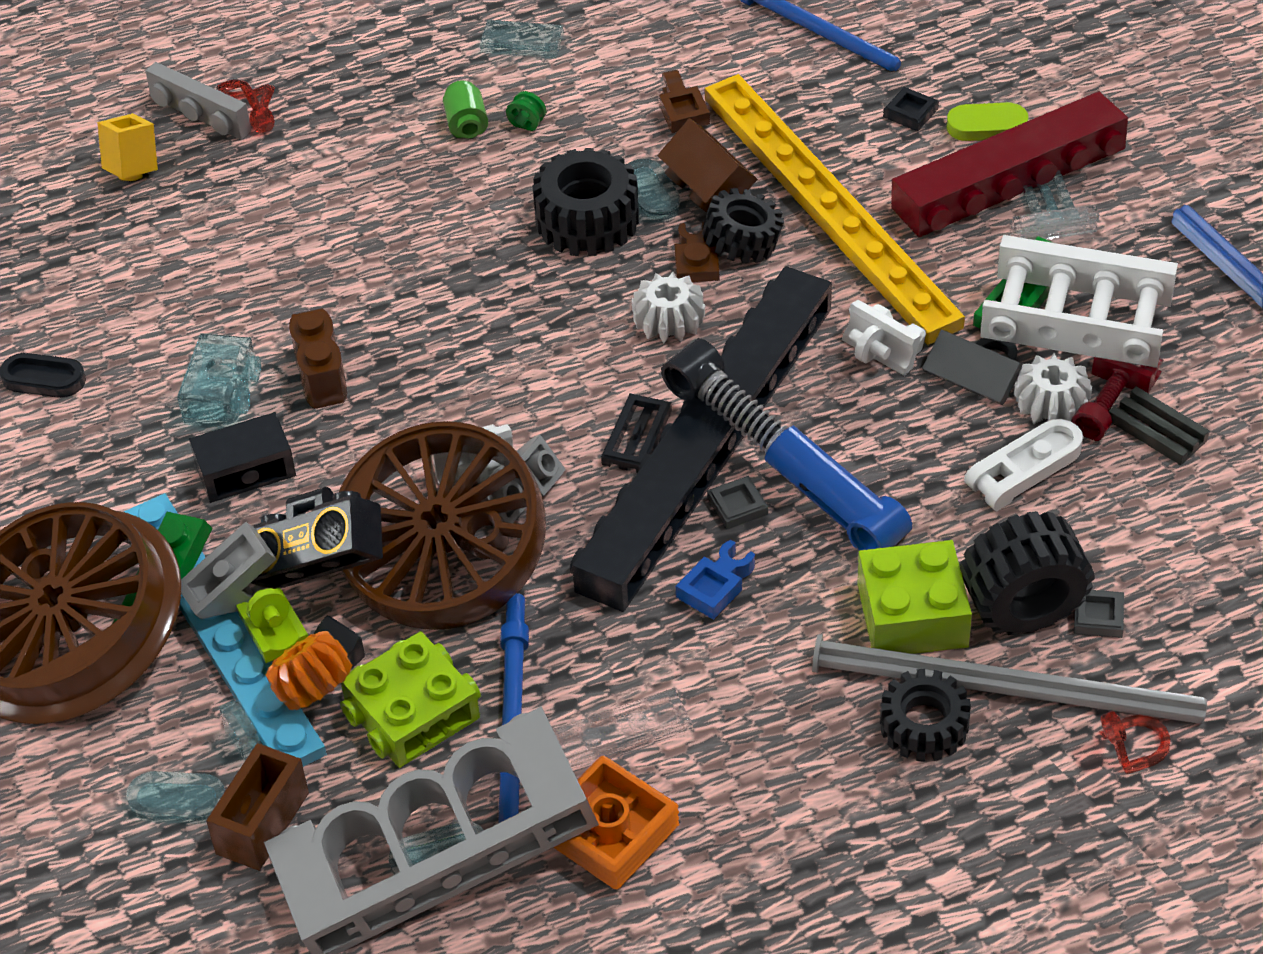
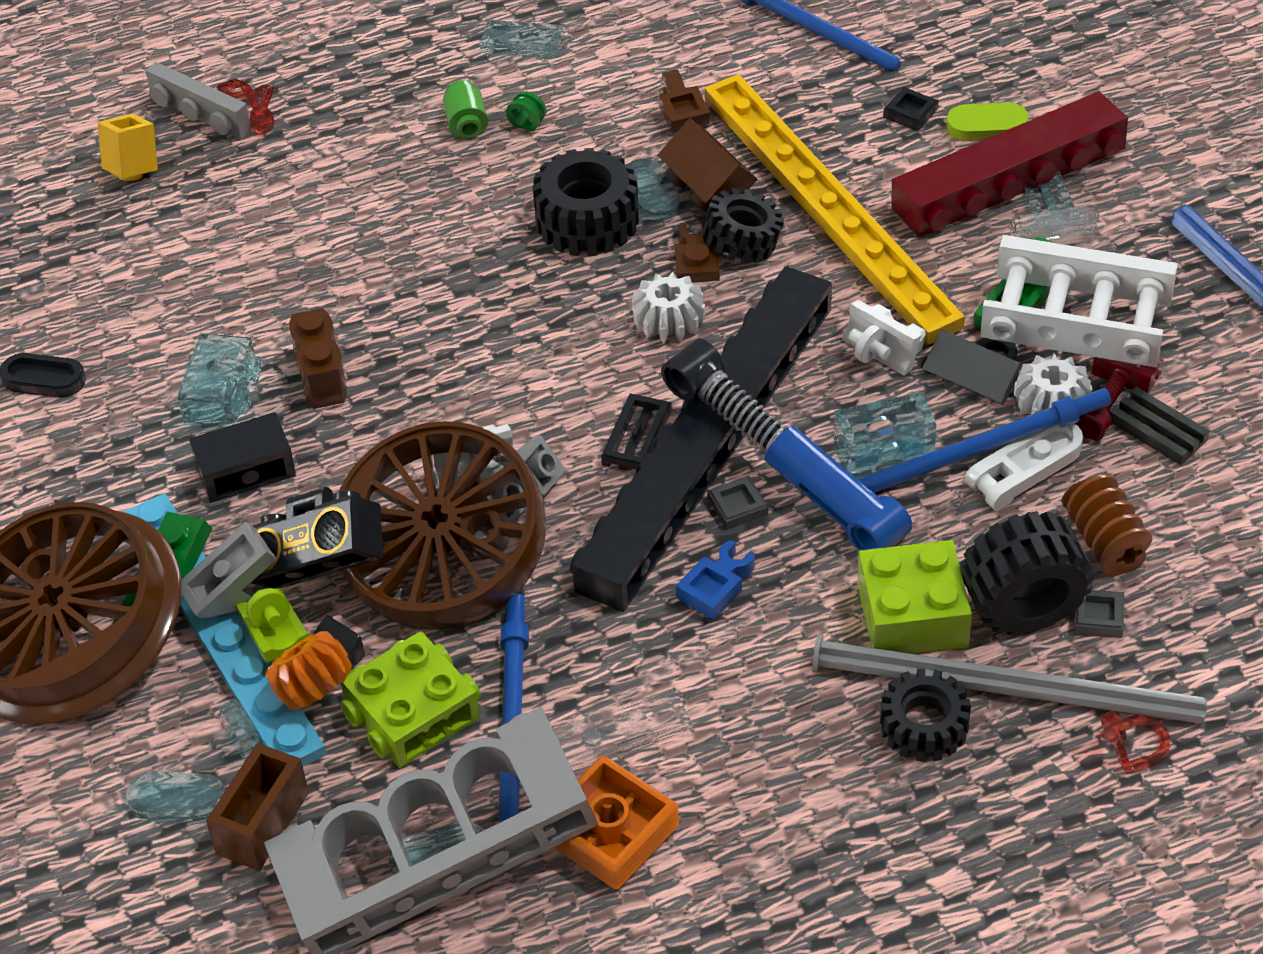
(908, 437): none -> clear light blue brick
(1062, 413): none -> blue bar
(1108, 524): none -> dark orange piece

